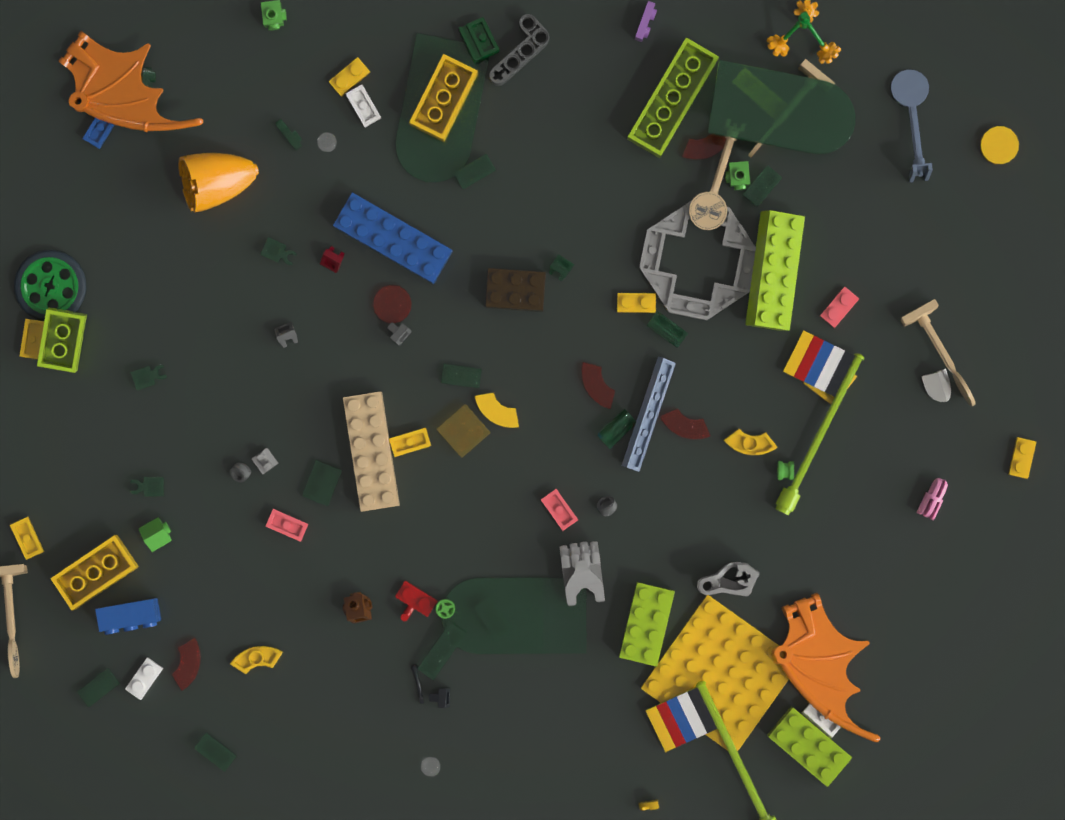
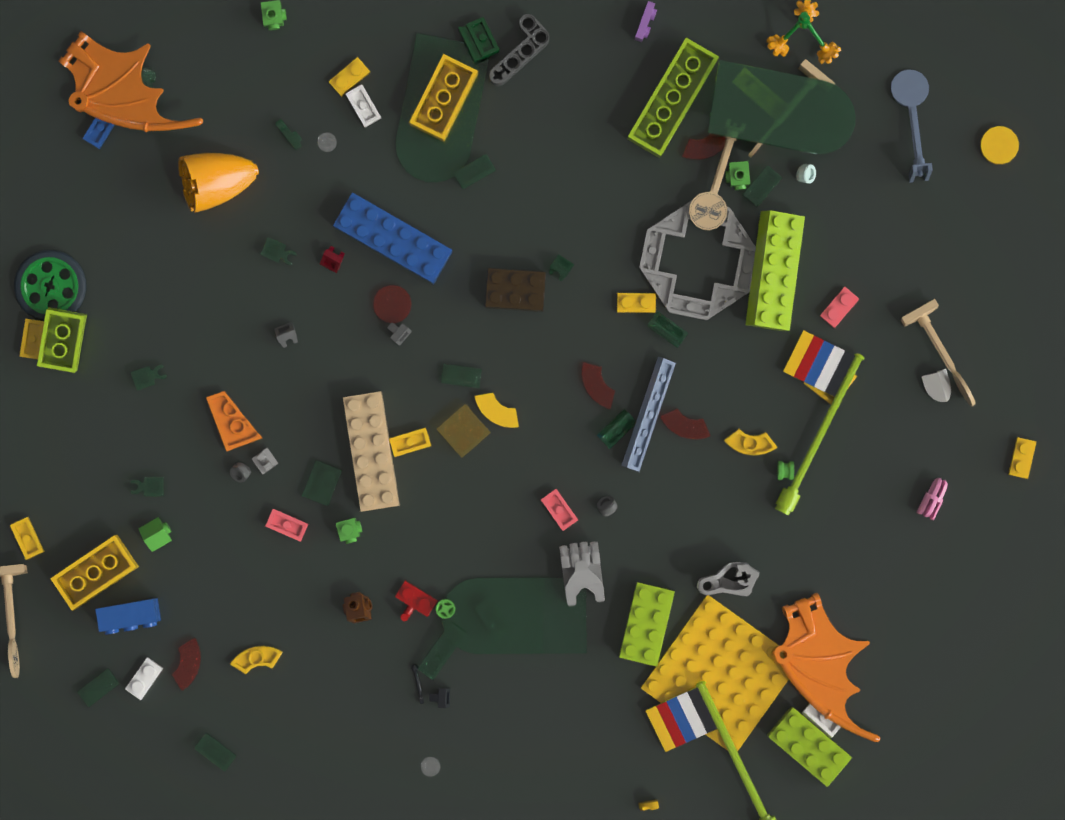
(230, 422): none -> orange wing
(349, 530): none -> bright green brick
(806, 173): none -> light aqua tile

